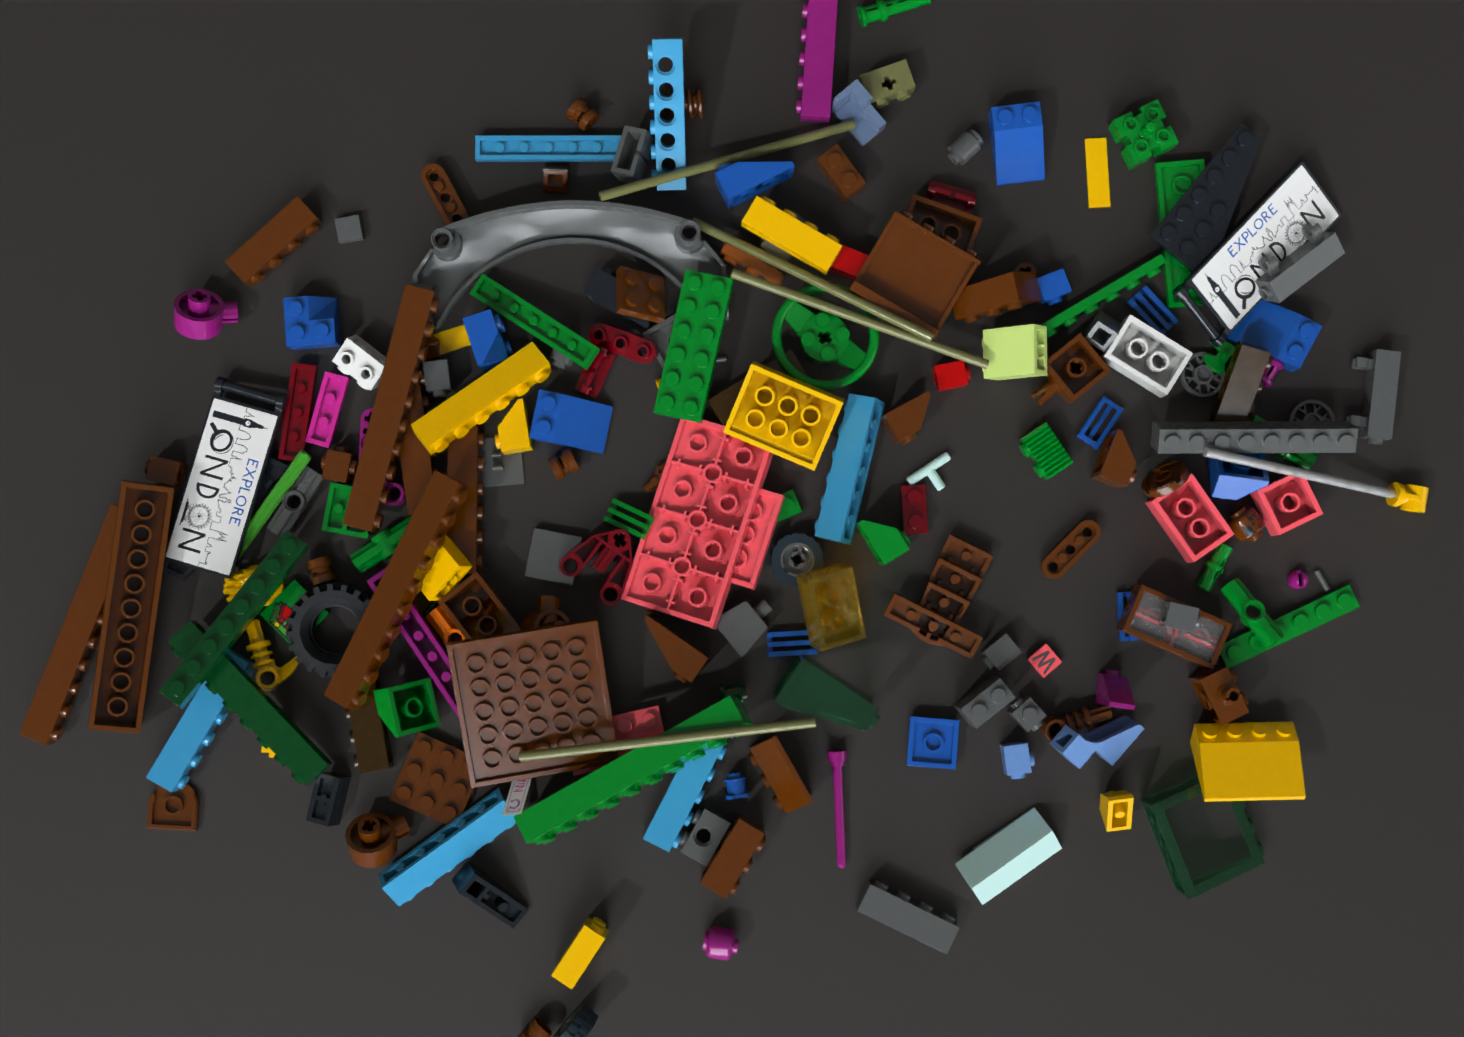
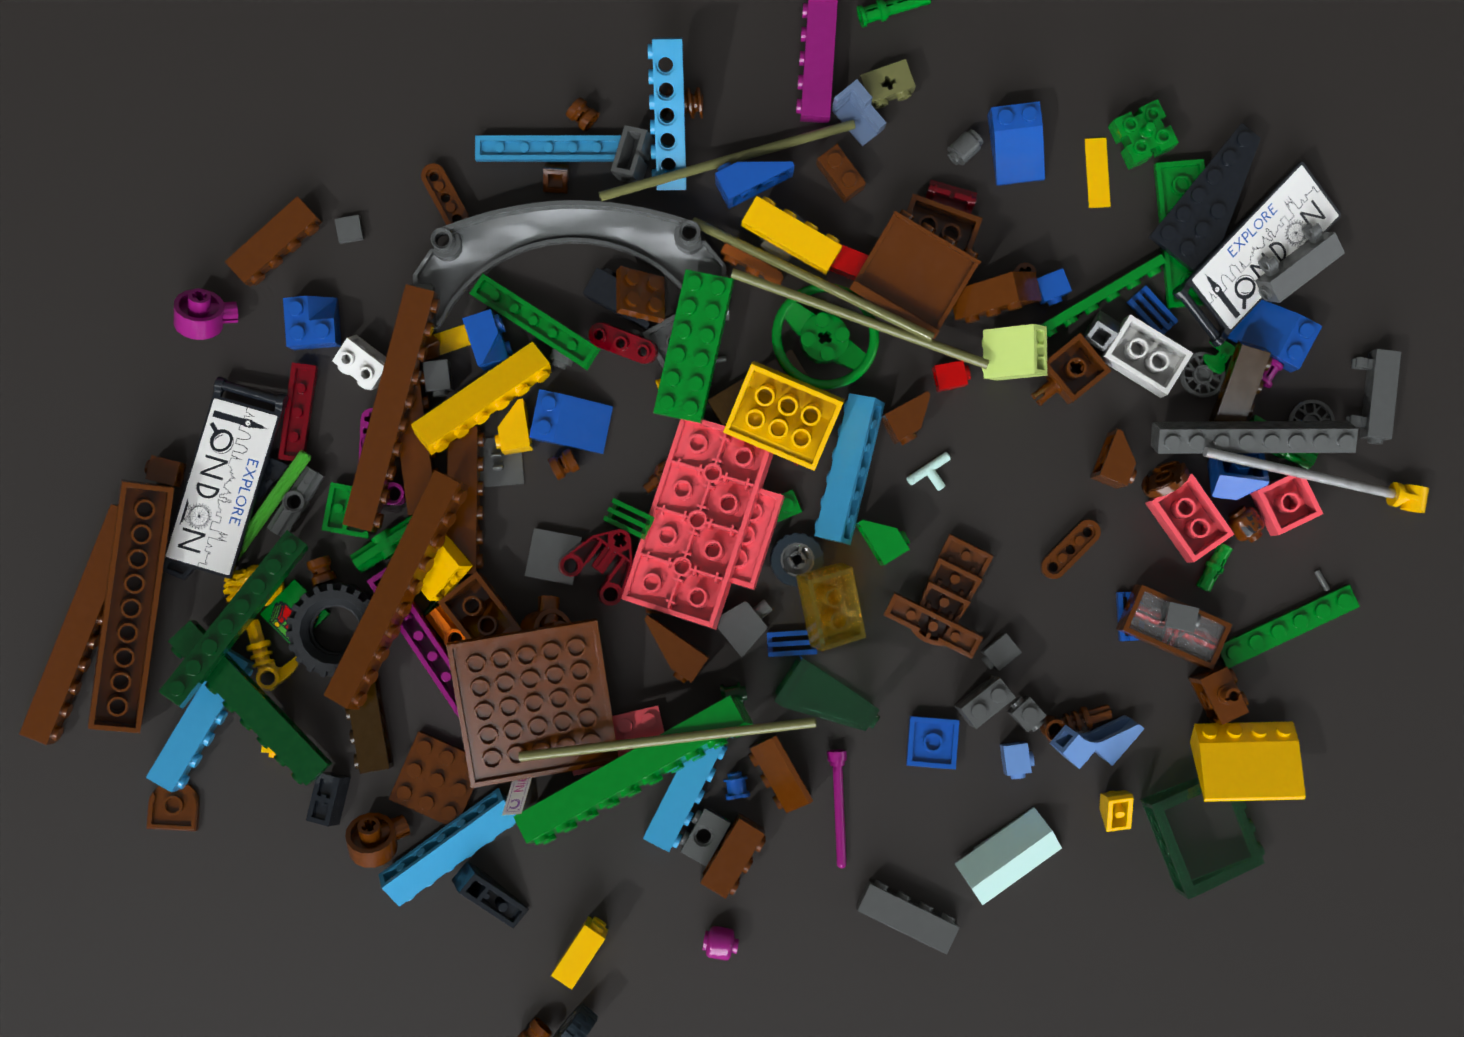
(327, 410): dark pink plate -> none
(339, 465): reddish brown brick -> none
(408, 707): green slope -> none
(592, 380): dark red hinge -> none
(914, 509): dark red plate -> none
(1044, 451): green brick -> none
(1044, 660): coral tile -> none
(1088, 439): blue tile -> none
(1114, 690): magenta slope -> none
(1261, 626): green piece -> none
(1293, 579): magenta hinge -> none

